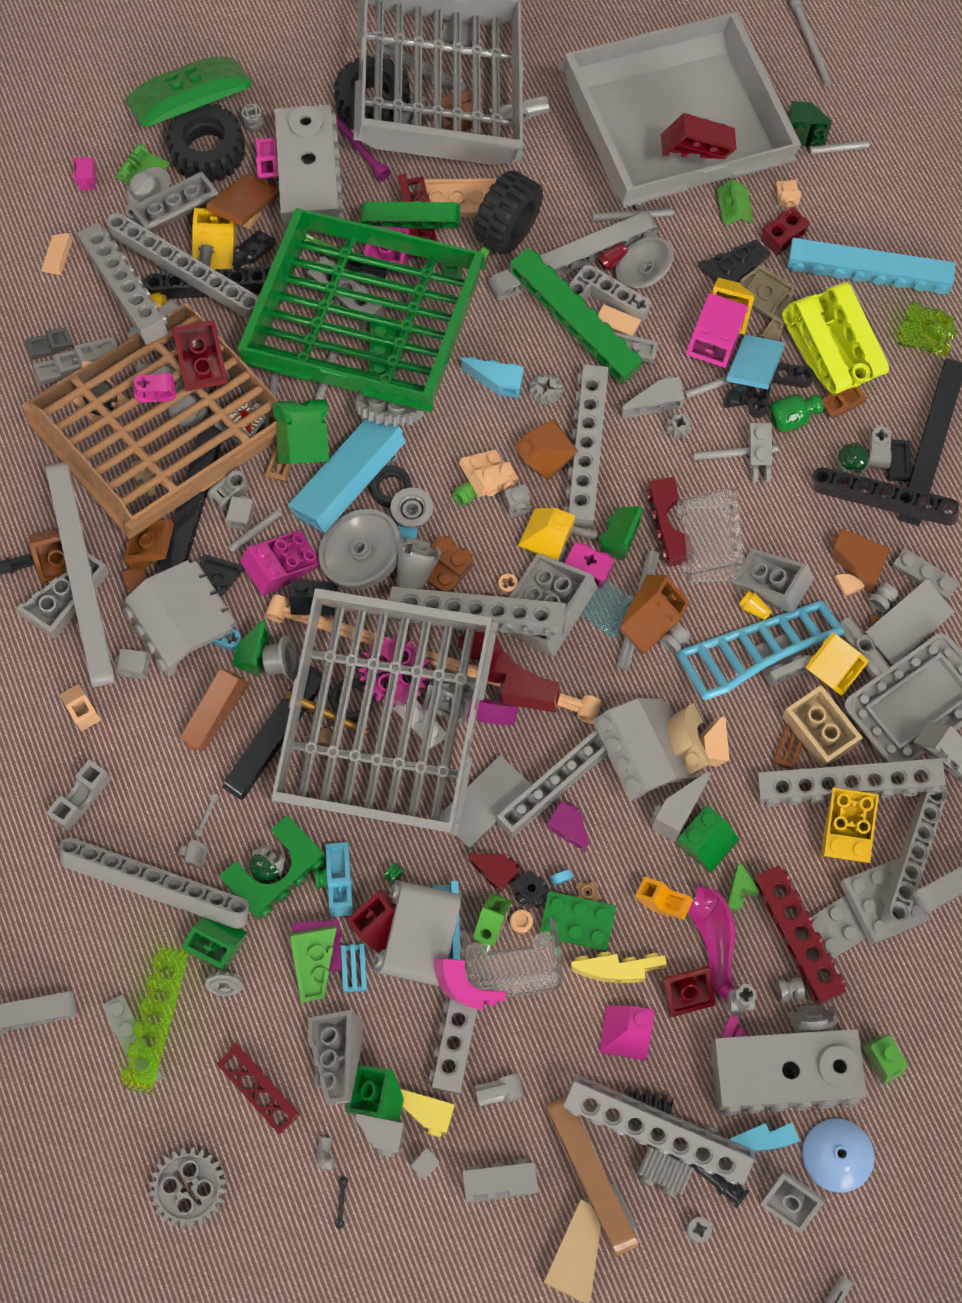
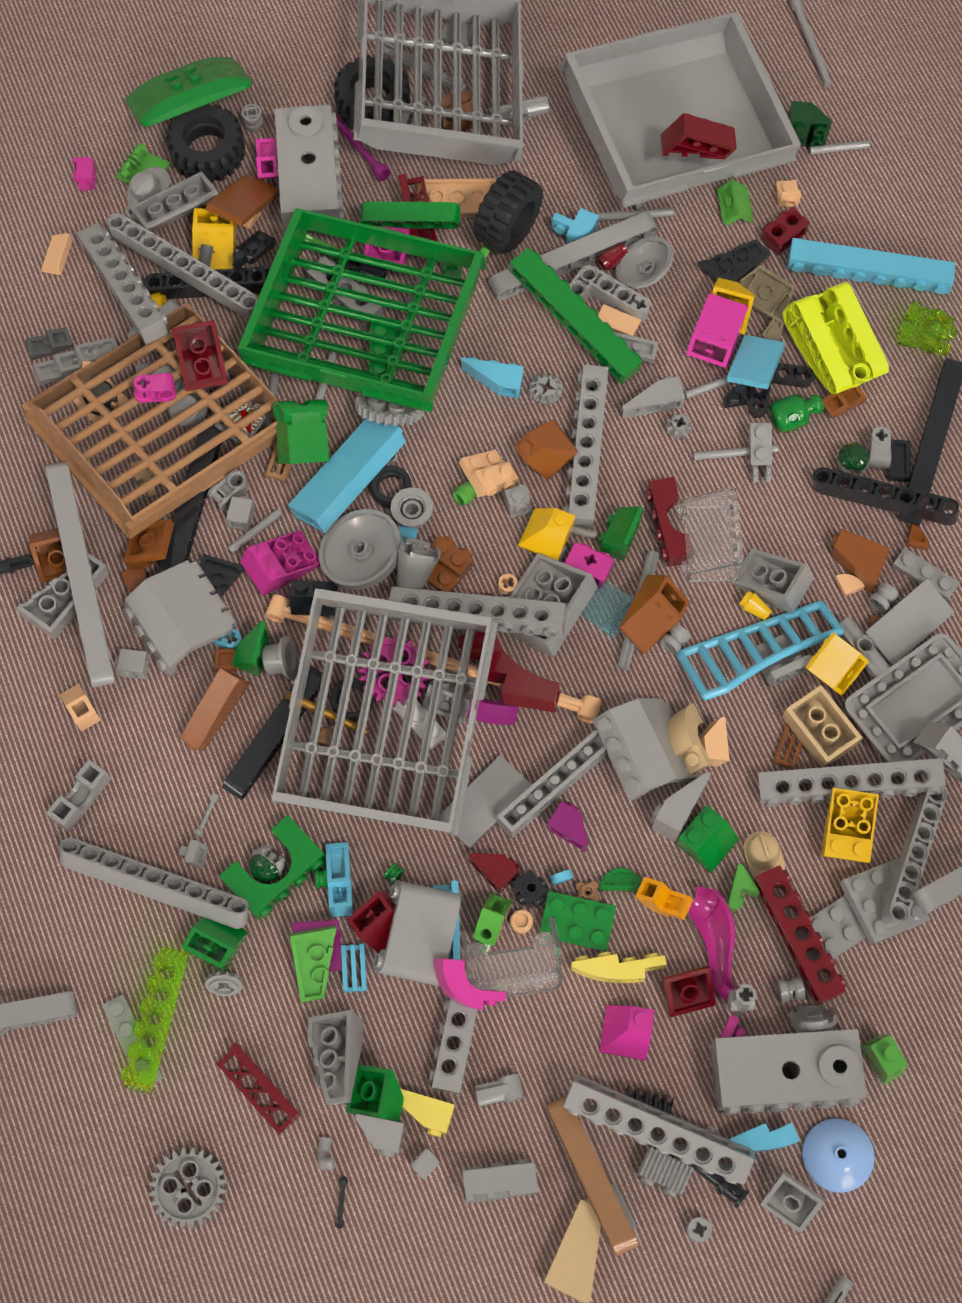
(224, 659): none -> dark orange tile
(583, 225): none -> medium azure brick
(620, 880): none -> green tile
(762, 852): none -> tan piece
(917, 538): none -> dark orange tile

